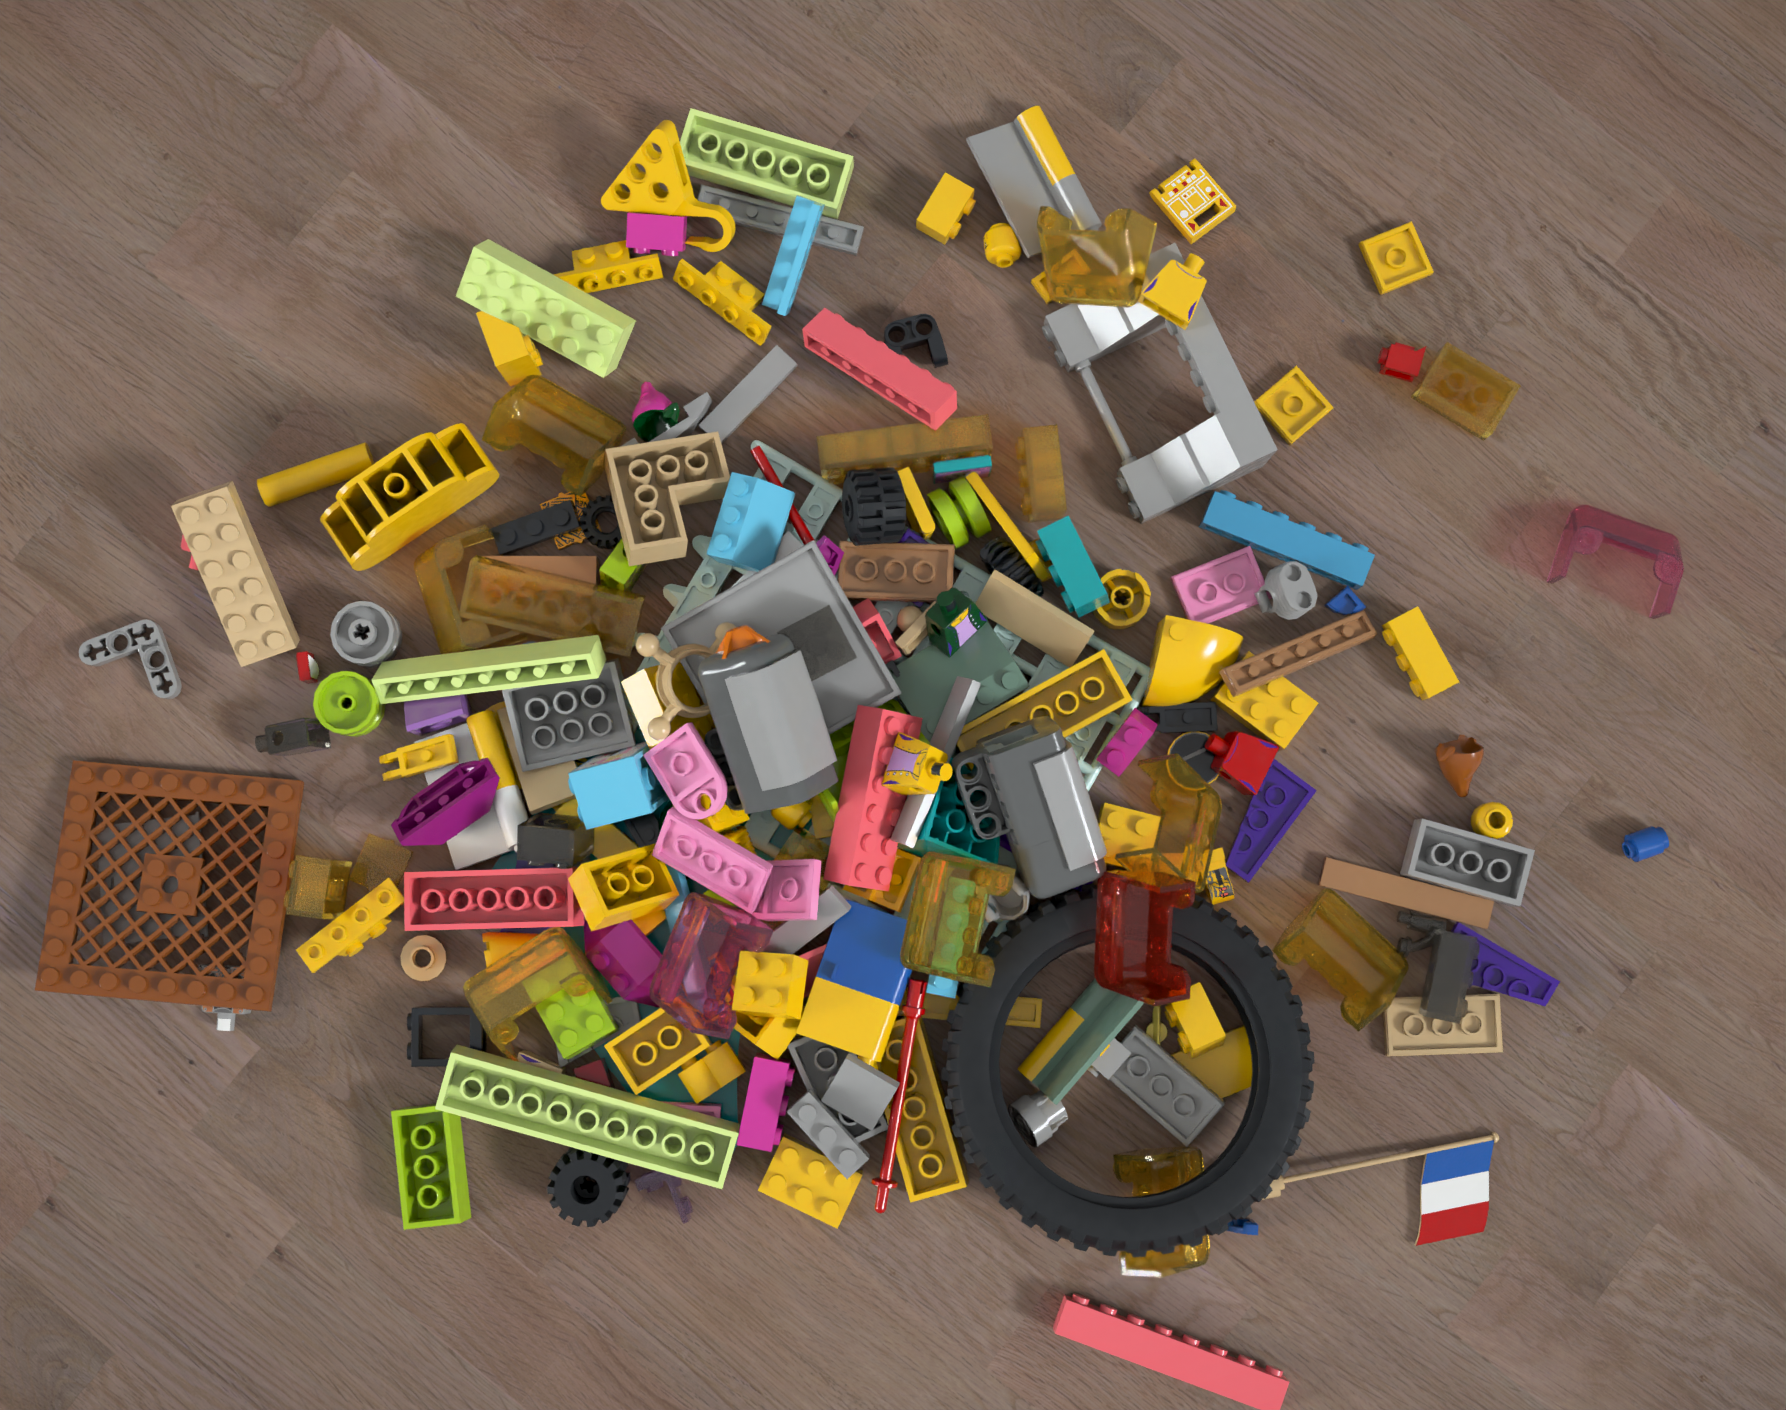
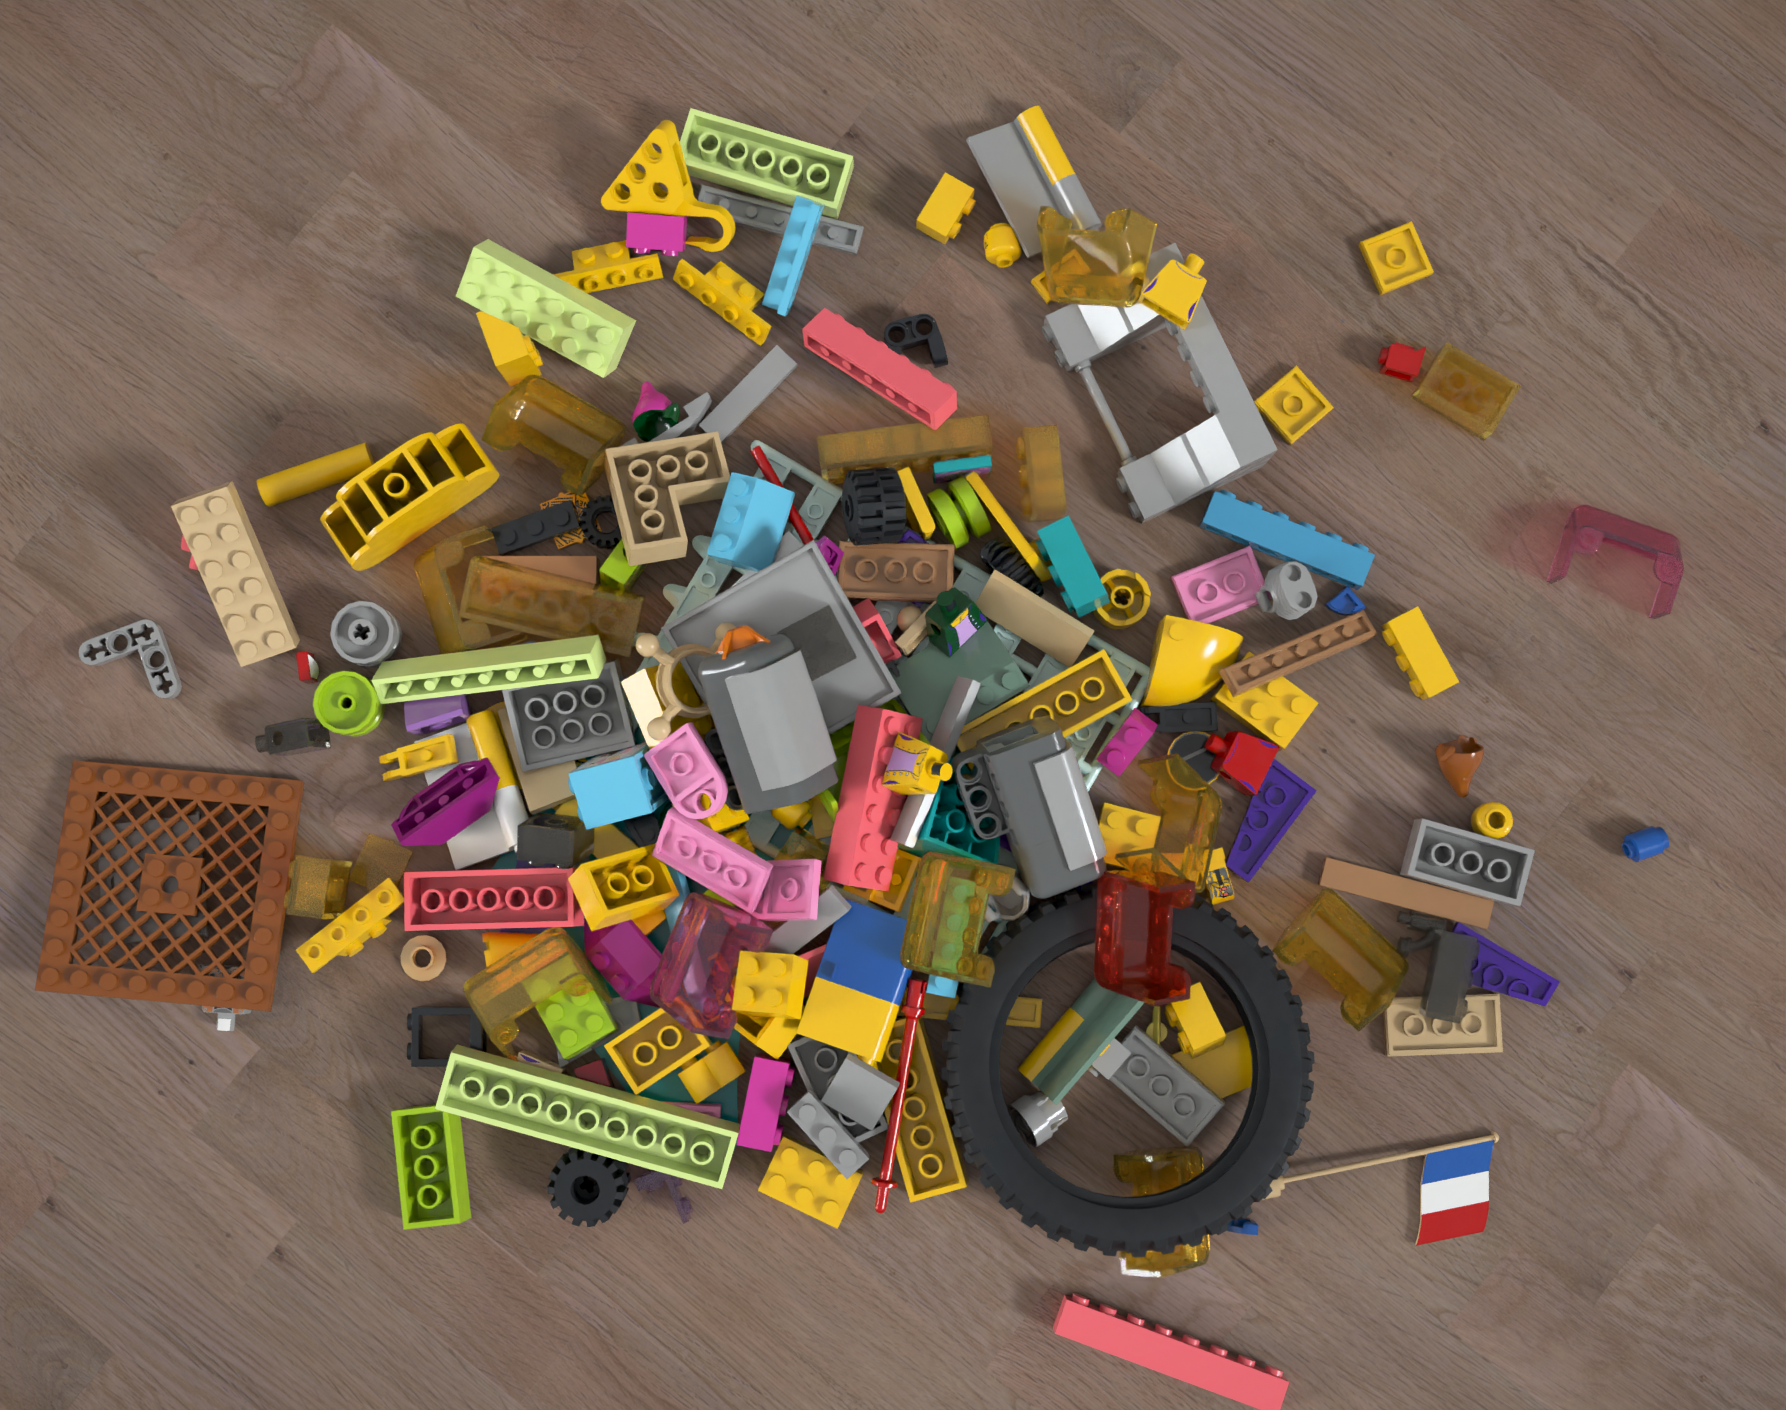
(1189, 195): yellow container -> none

